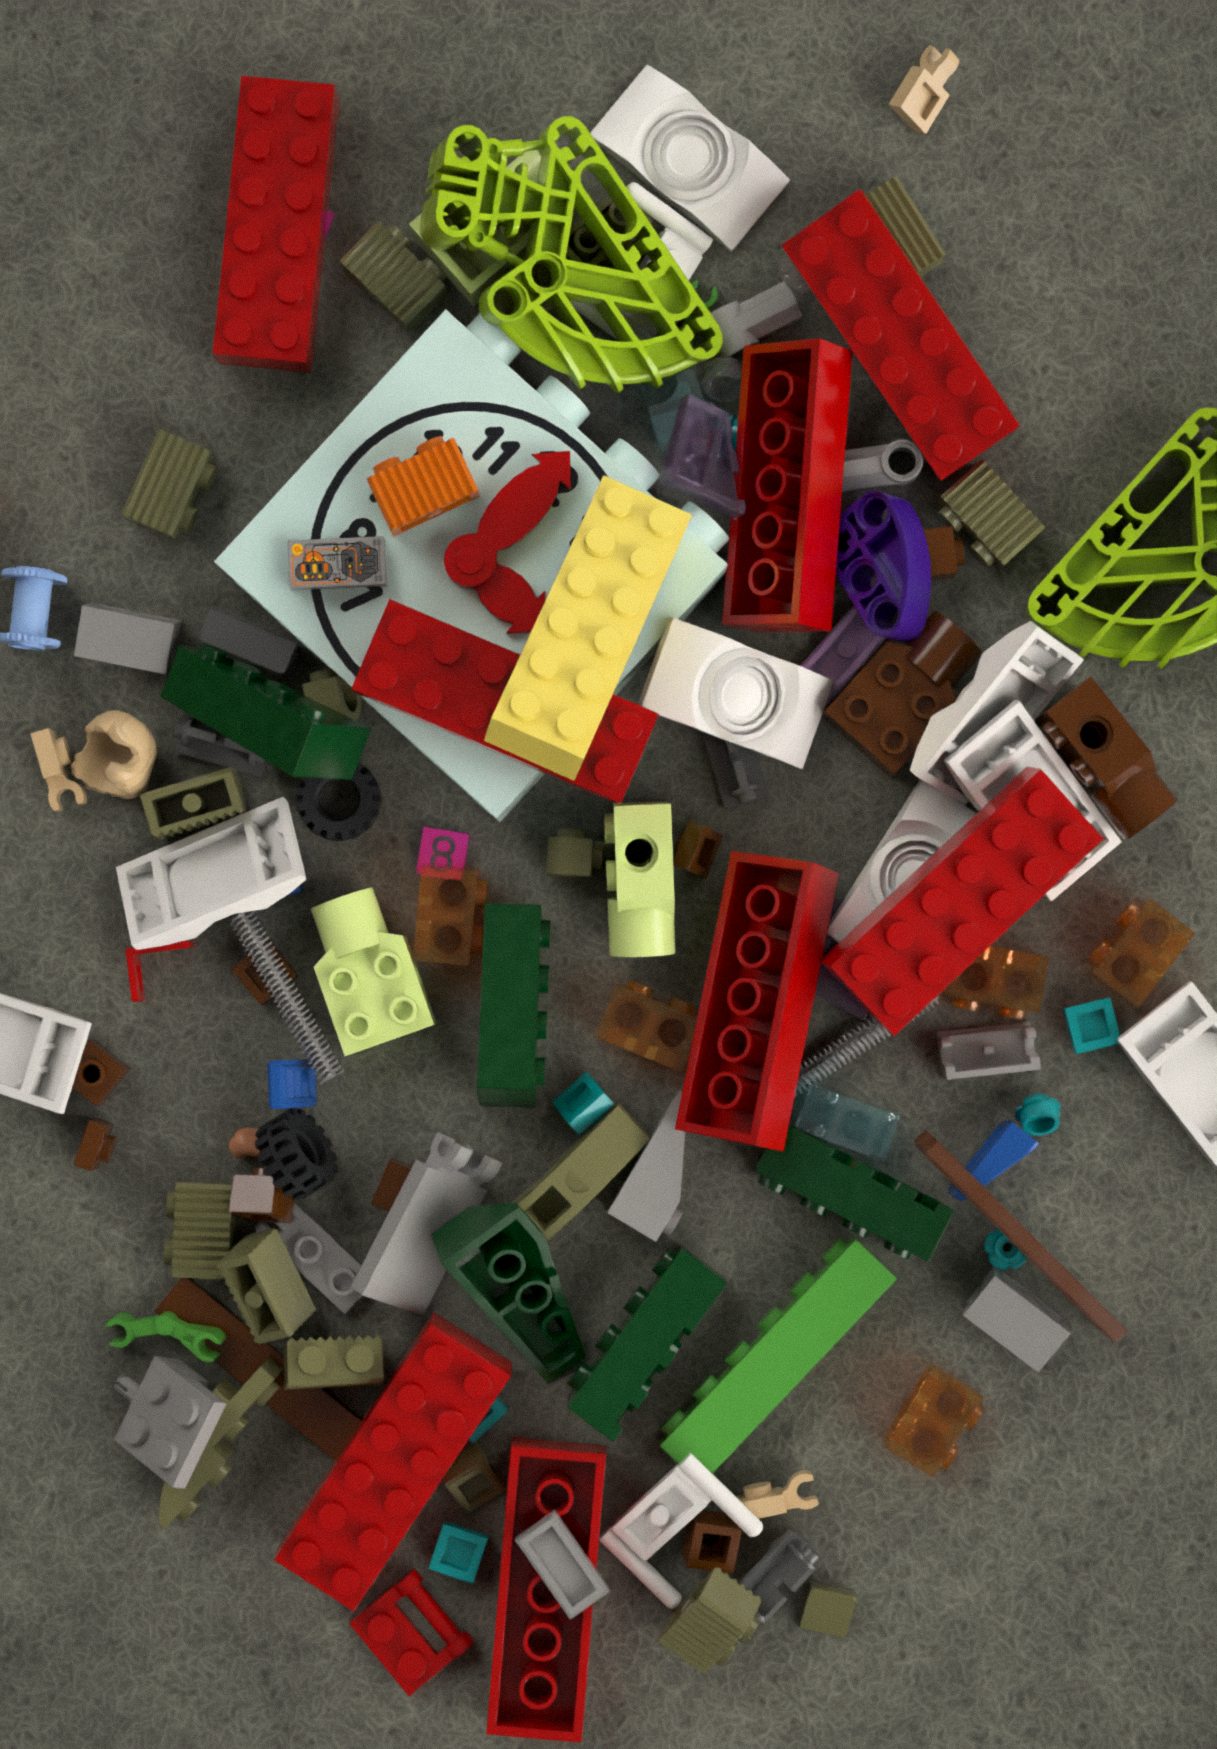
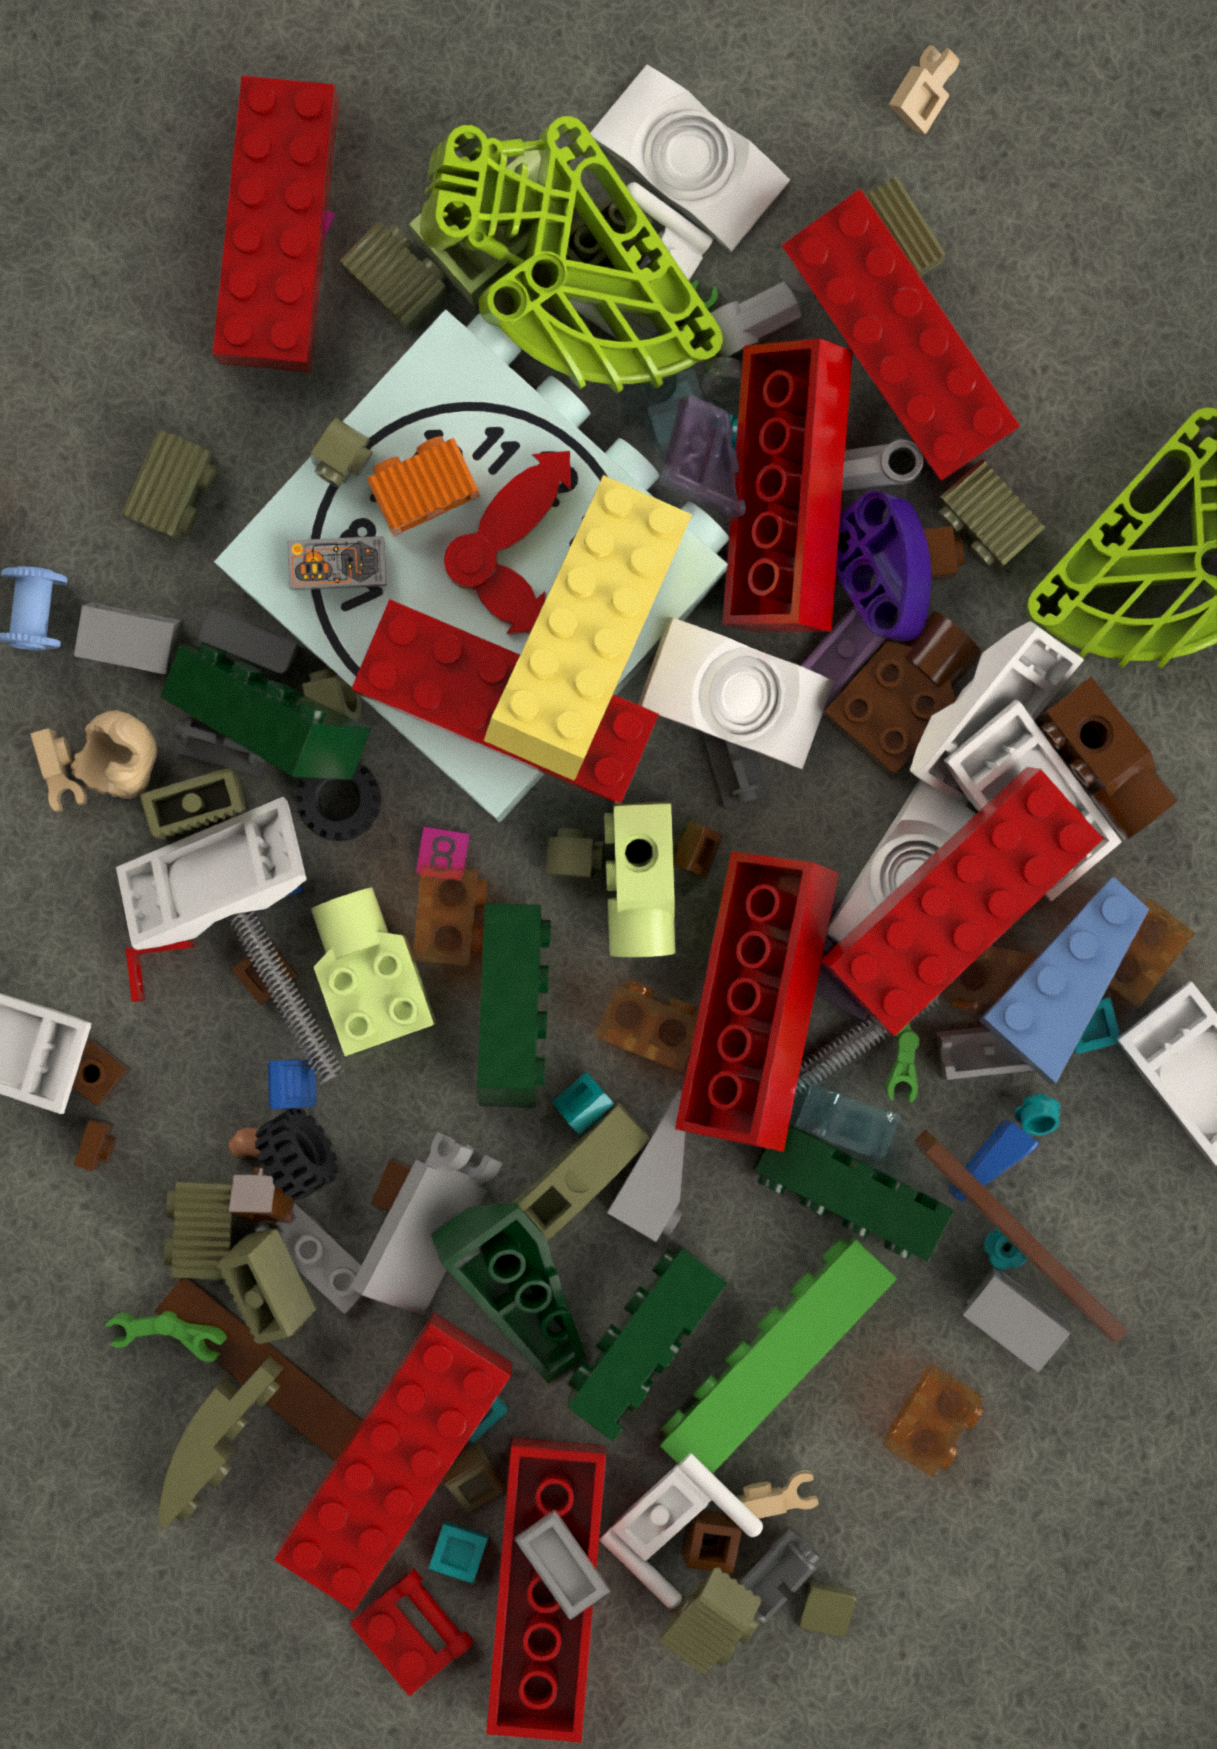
(168, 1418): light grey plate -> none
(333, 1363): olive brick -> none
(340, 453): none -> olive plate
(903, 1067): none -> bright green piece
(1061, 988): none -> medium blue wedge

